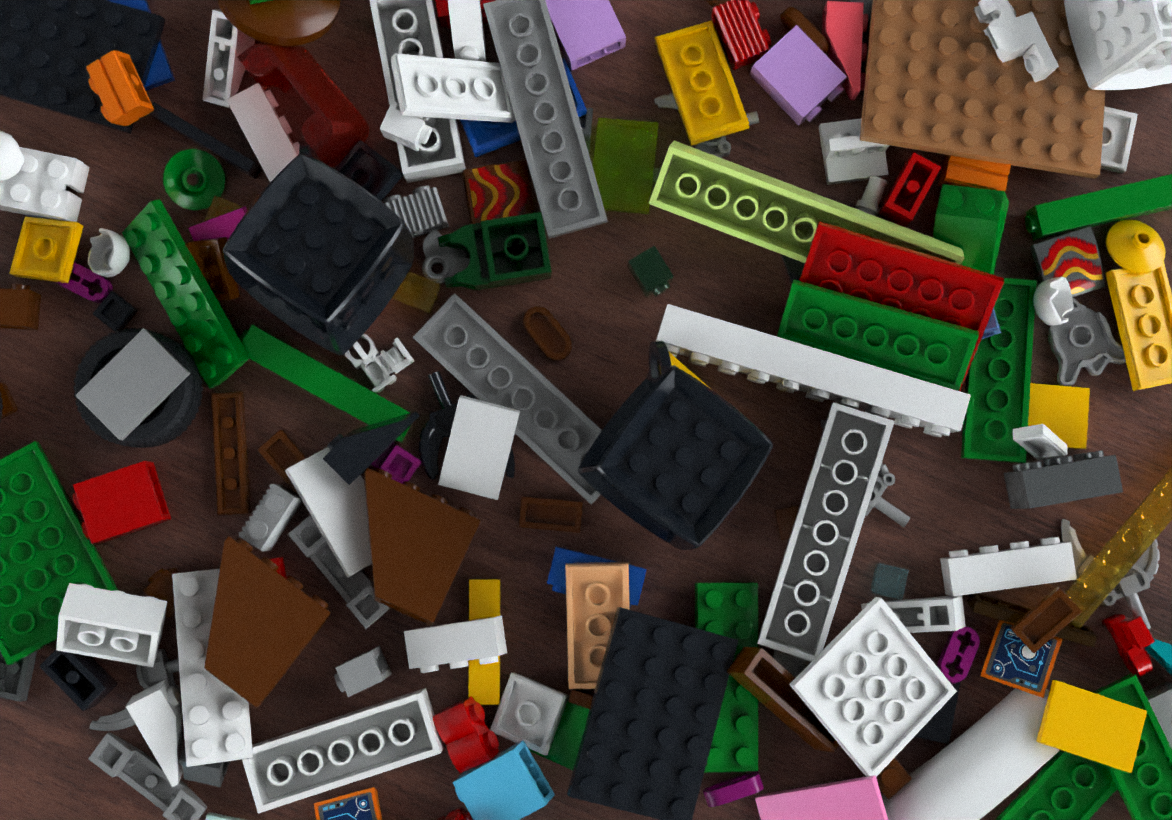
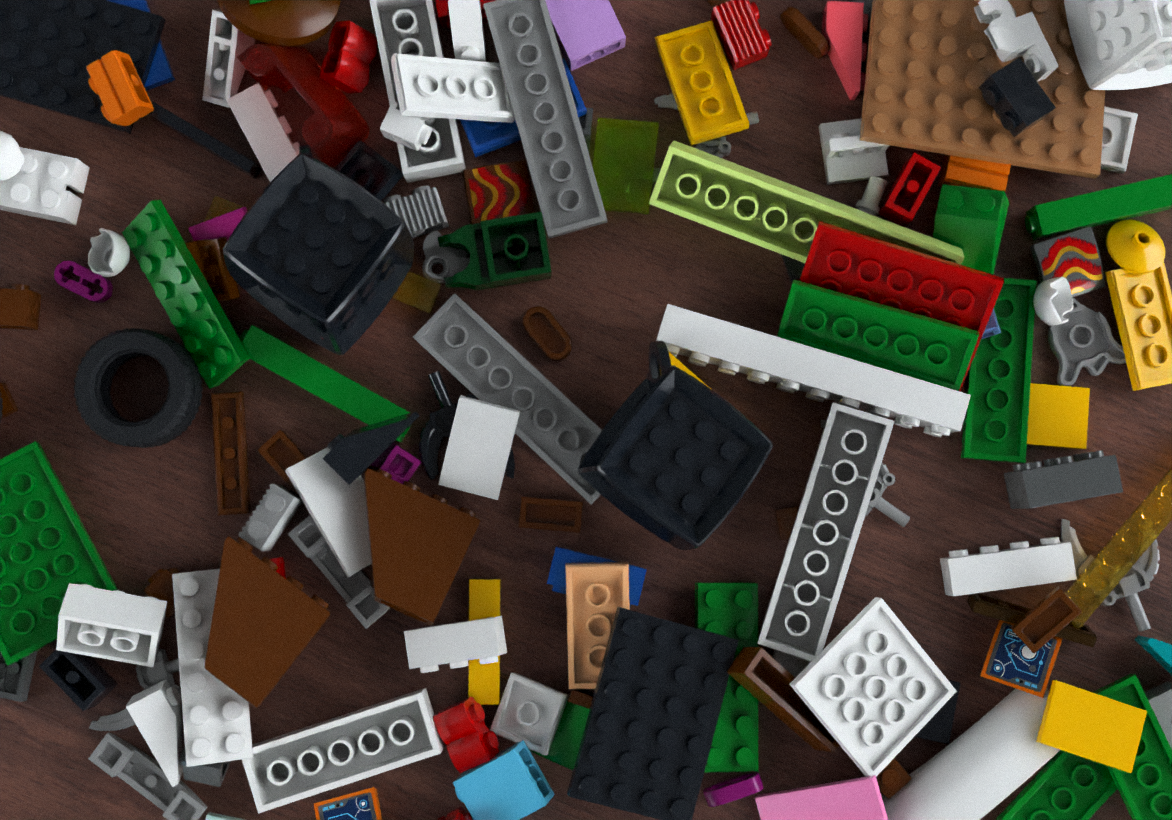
(46, 249): yellow tile -> none
(115, 311): black tile -> none
(121, 502): red brick -> none
(132, 384): light grey tile -> none
(208, 174): green dish -> none
(349, 57): none -> red brick
(362, 671): light grey brick -> none
(382, 364): white piece -> none
(651, 272): clear green brick -> none
(798, 76): lavender brick -> none
(889, 581): clear light blue tile -> none
(929, 613): white slope -> none
(964, 658): magenta beam -> none
(1016, 97): none -> black brick
(1040, 442): white tile -> none
(1131, 640): red piece -> none

